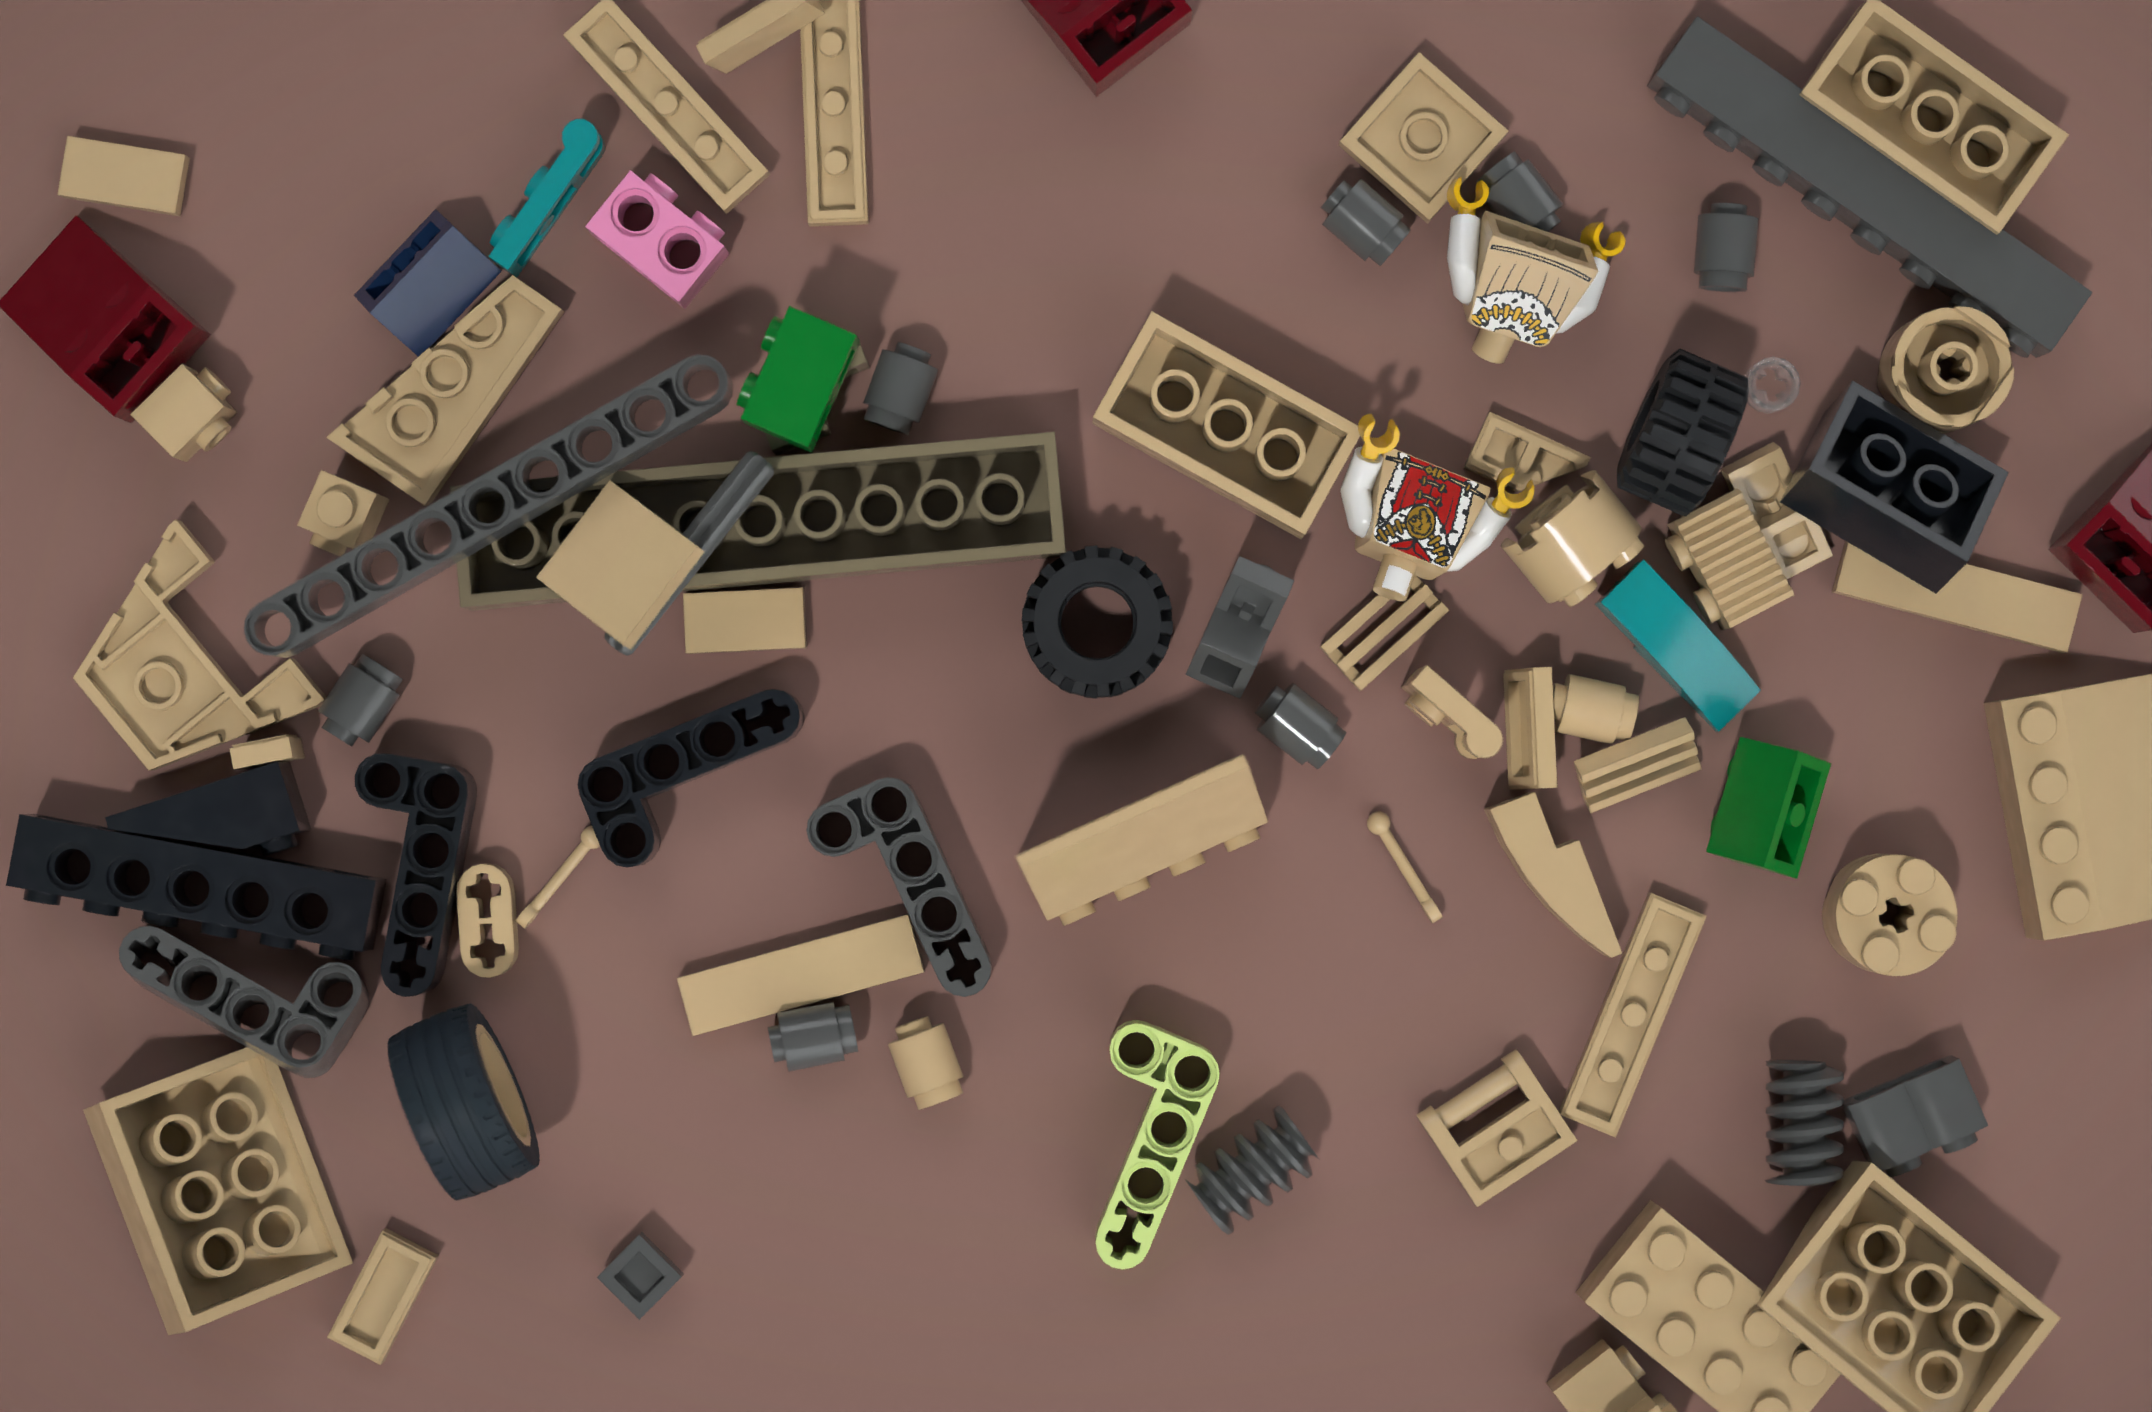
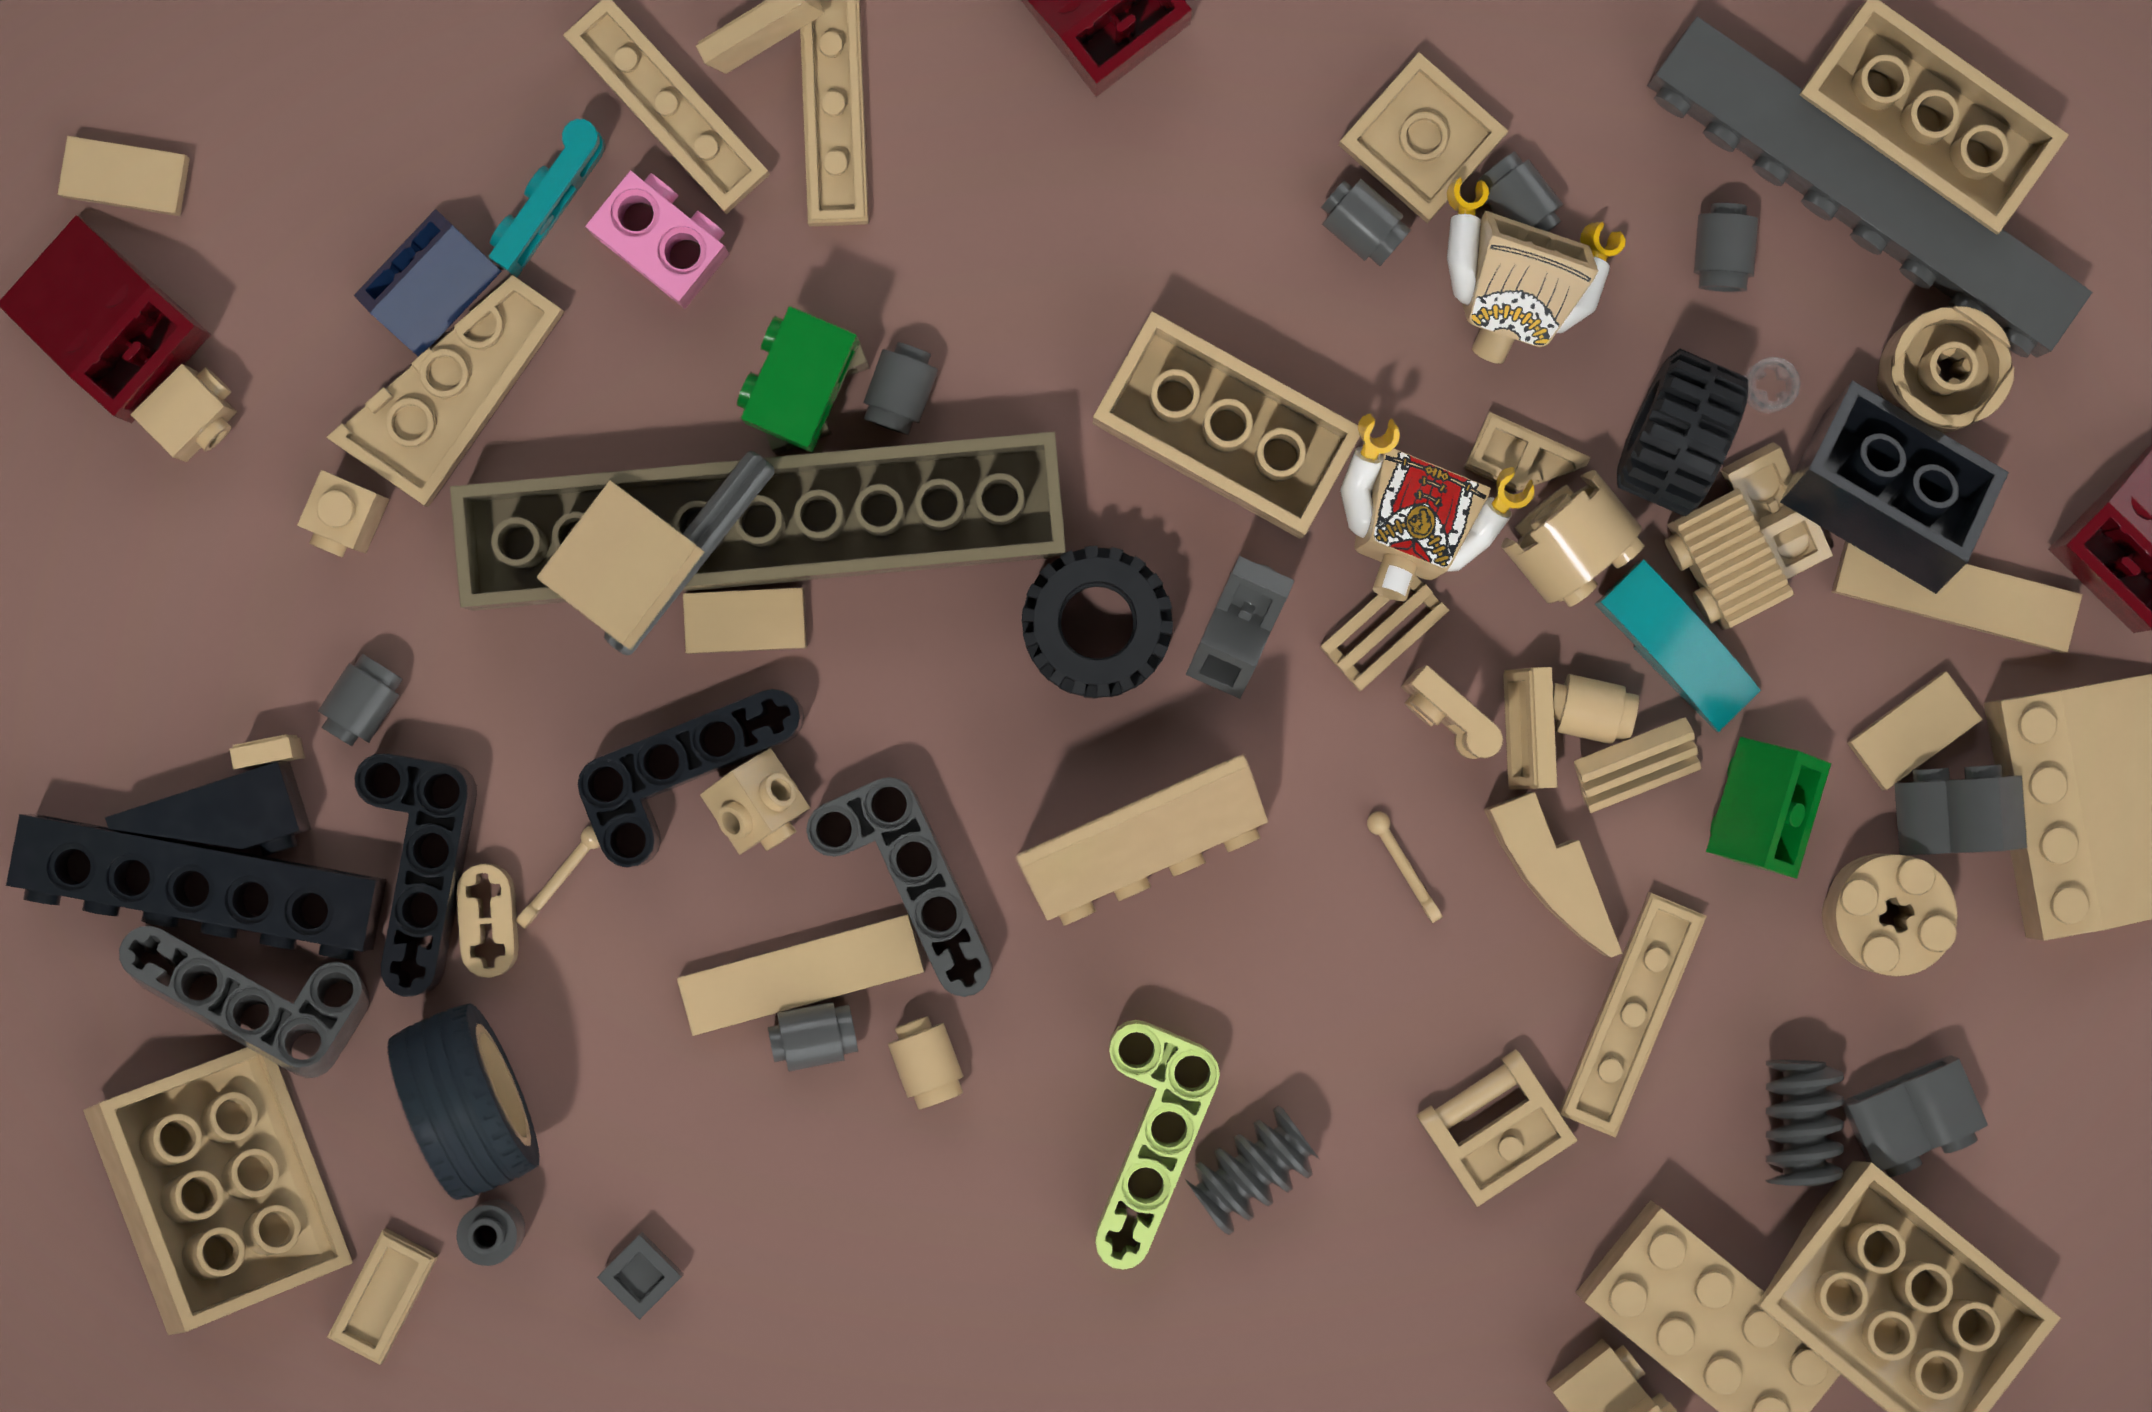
(163, 683): tan wing -> none
(459, 512): dark grey beam -> none
(504, 1219): none -> dark grey brick
(756, 803): none -> tan brick
(1299, 725): dark grey brick -> none
(1914, 731): none -> tan tile
(1960, 814): none -> dark grey brick

